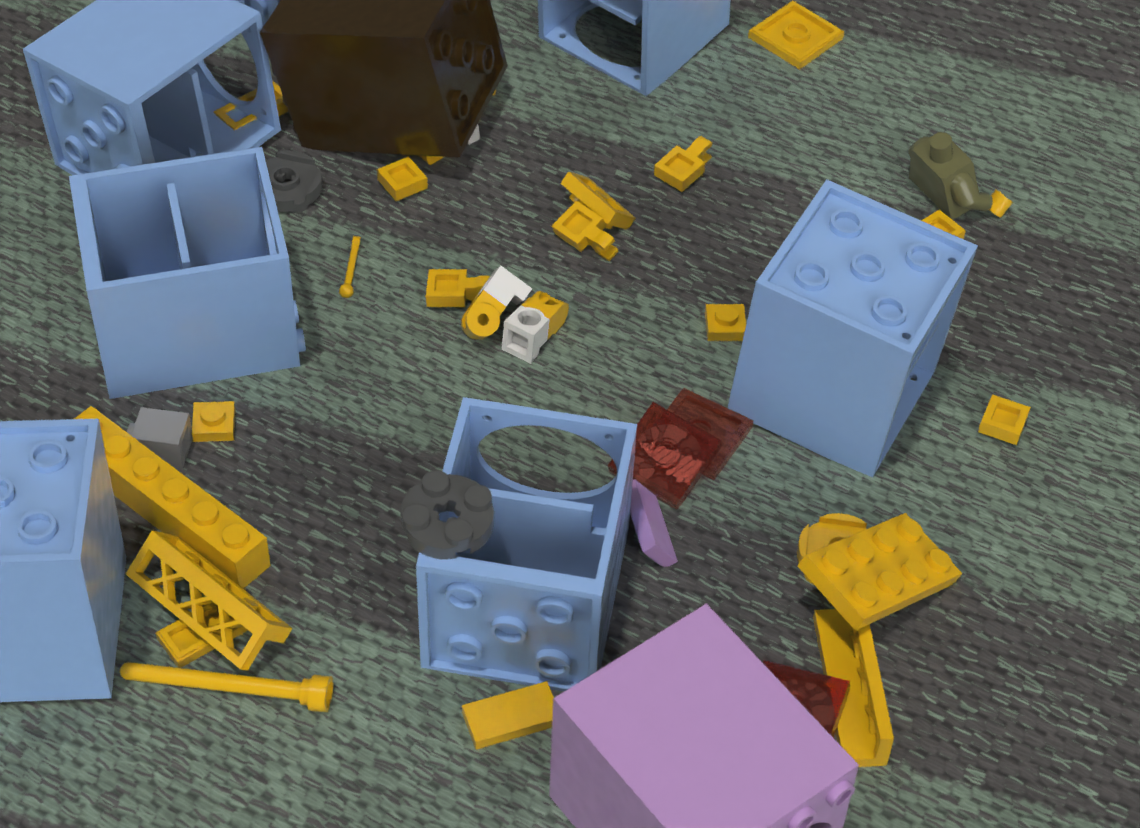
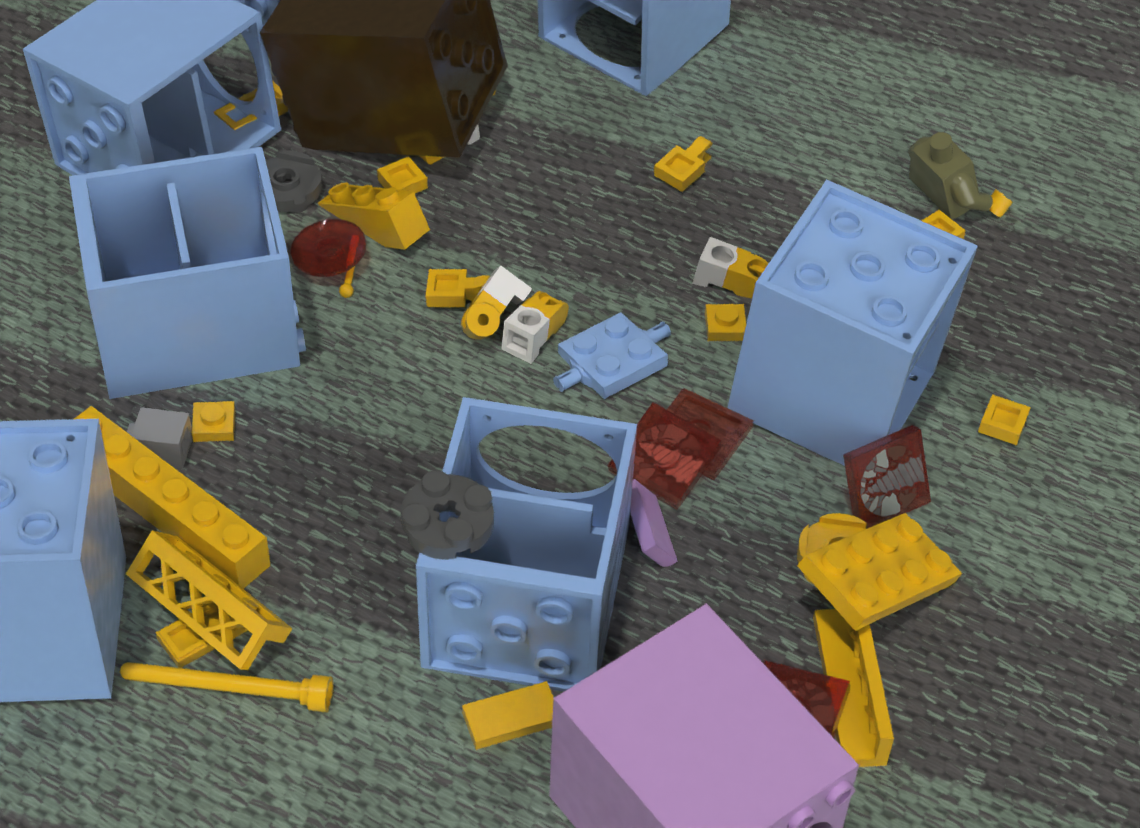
(328, 247): none -> clear red dish
(382, 214): none -> yellow slope
(584, 227): yellow plate -> none
(597, 200): yellow plate -> none
(612, 355): none -> light blue plate
(729, 268): none -> leg
(796, 34): yellow tile -> none
(888, 476): none -> clear red tile

